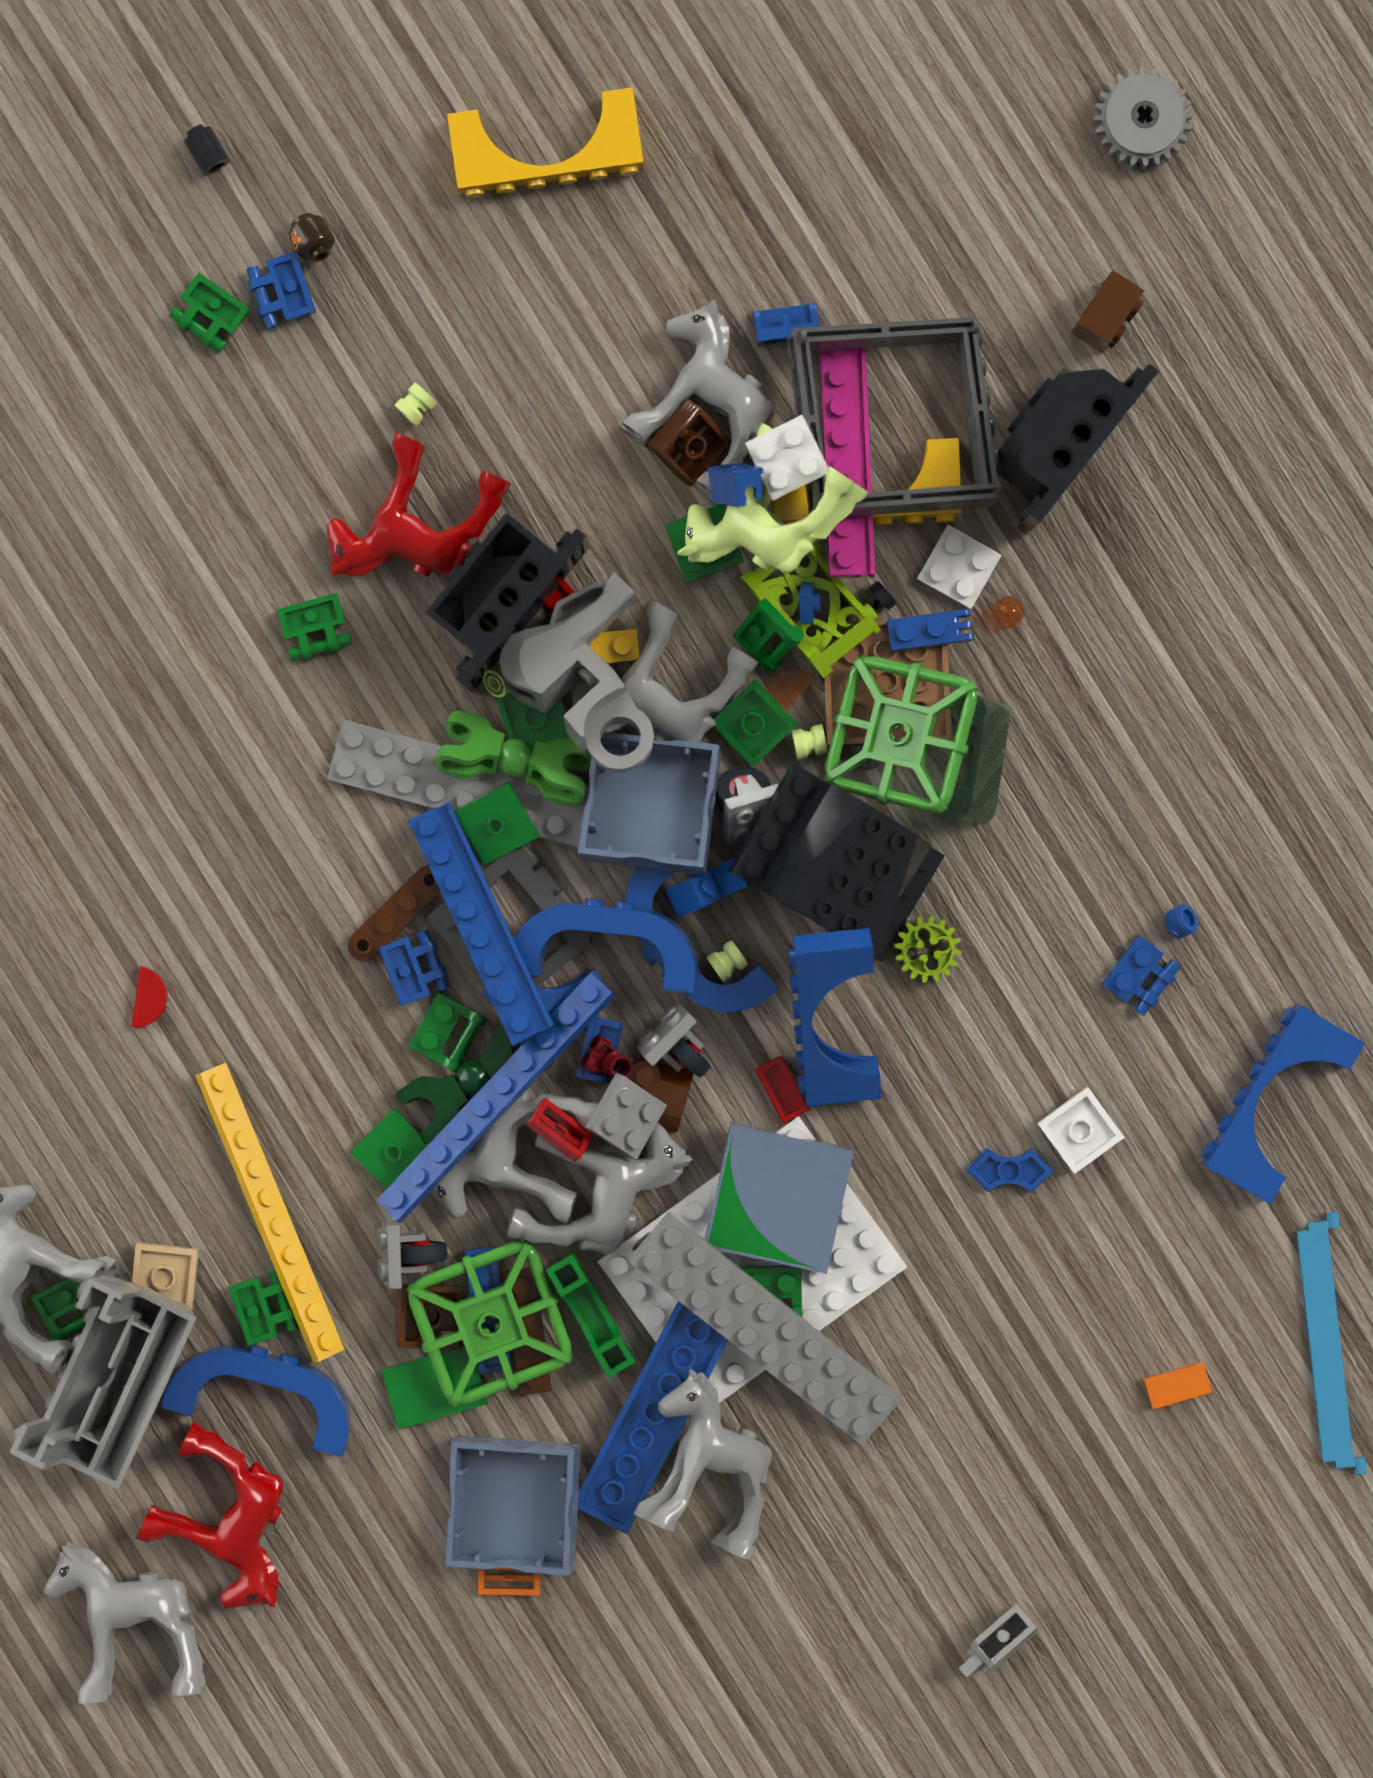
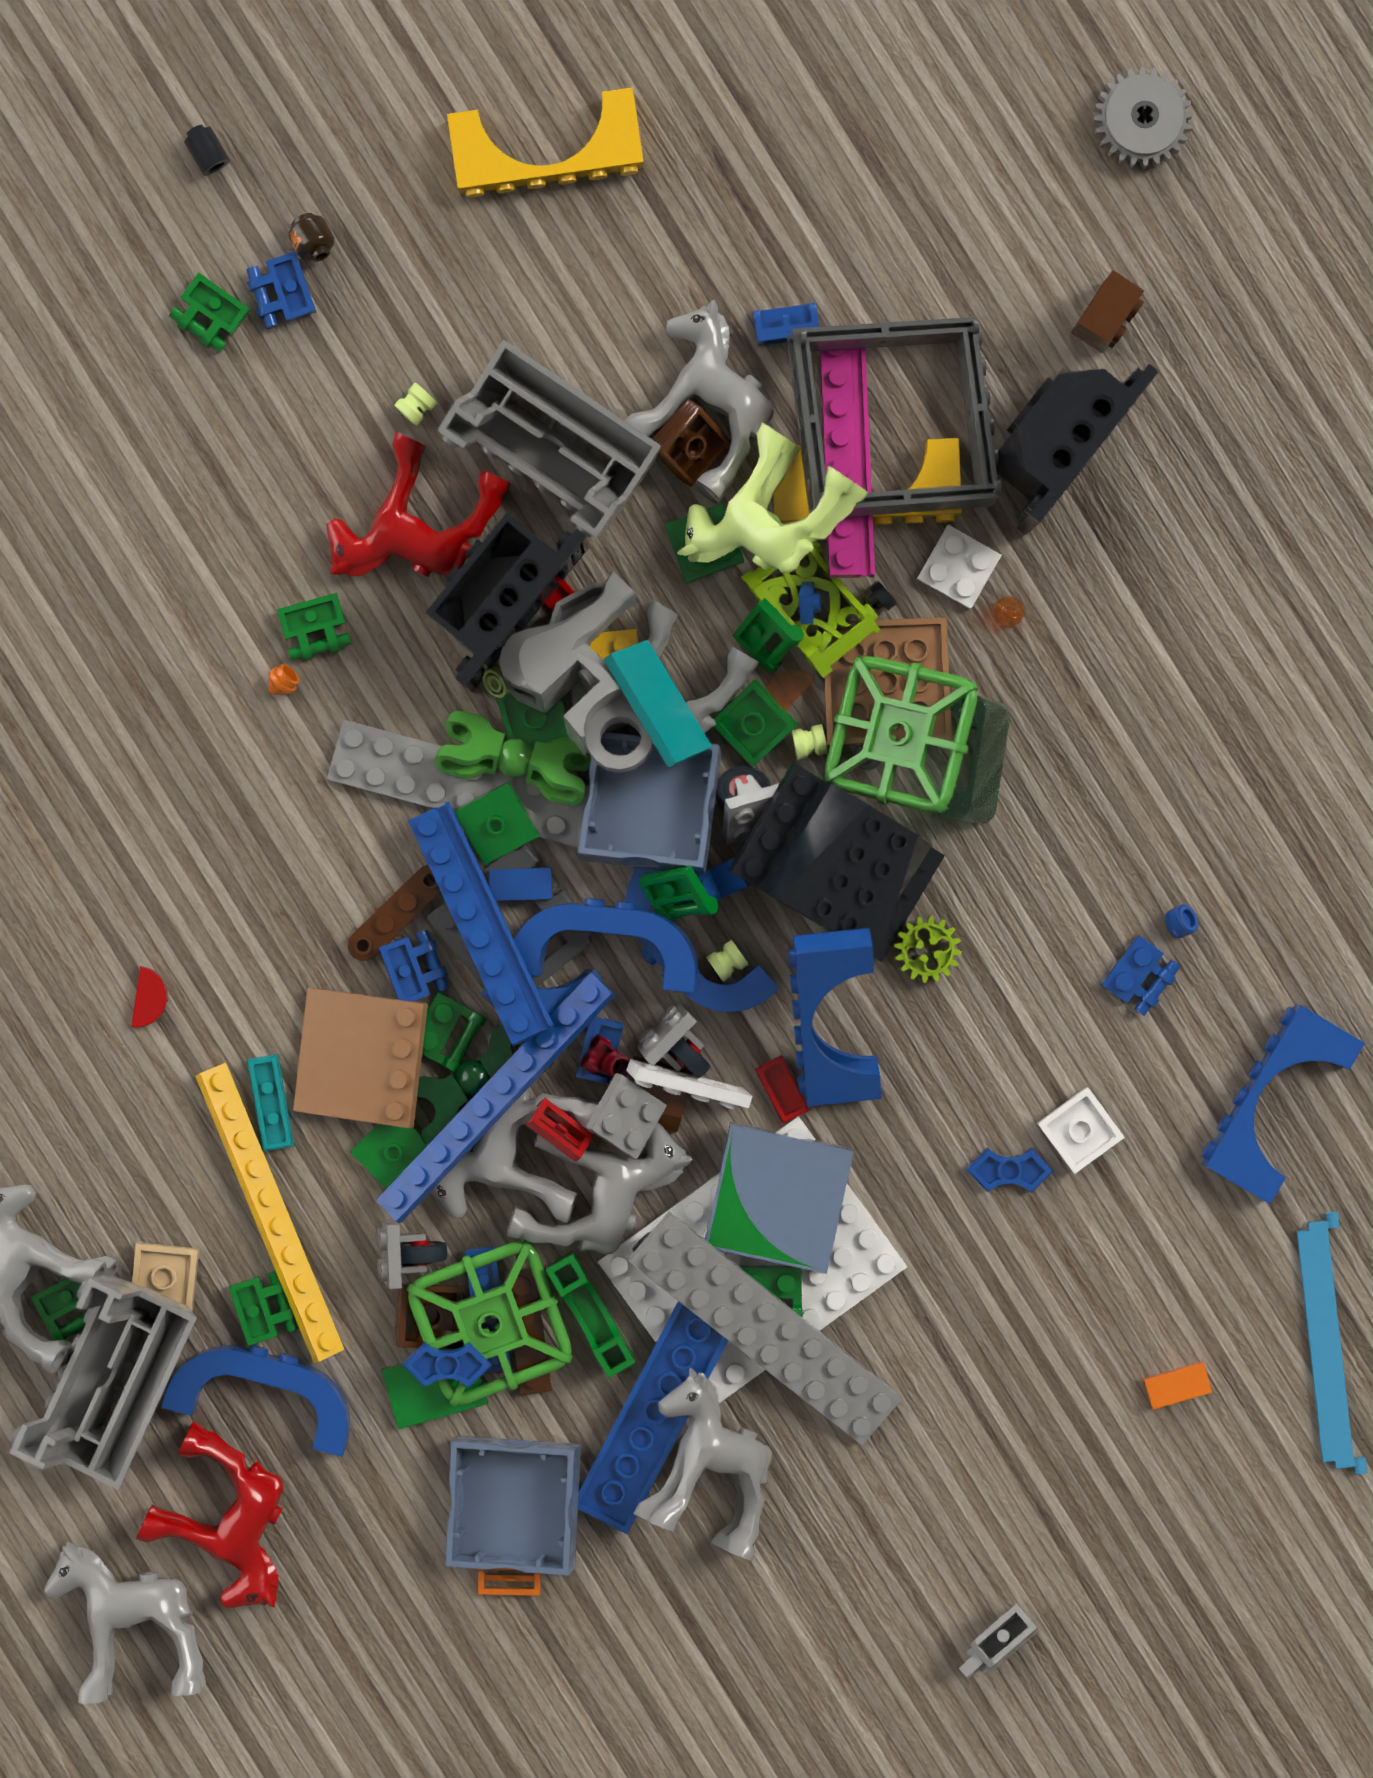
(270, 1102): none -> teal tile
(282, 680): none -> orange plate
(360, 1057): none -> medium nougat plate
(433, 1364): none -> blue tile
(521, 884): none -> blue tile
(557, 442): none -> light grey wedge
(657, 703): none -> teal tile
(675, 886): none -> green plate
(700, 1088): none -> white plate
(731, 480): blue hinge -> none
(787, 457): white plate -> none
(929, 630): blue hinge -> none

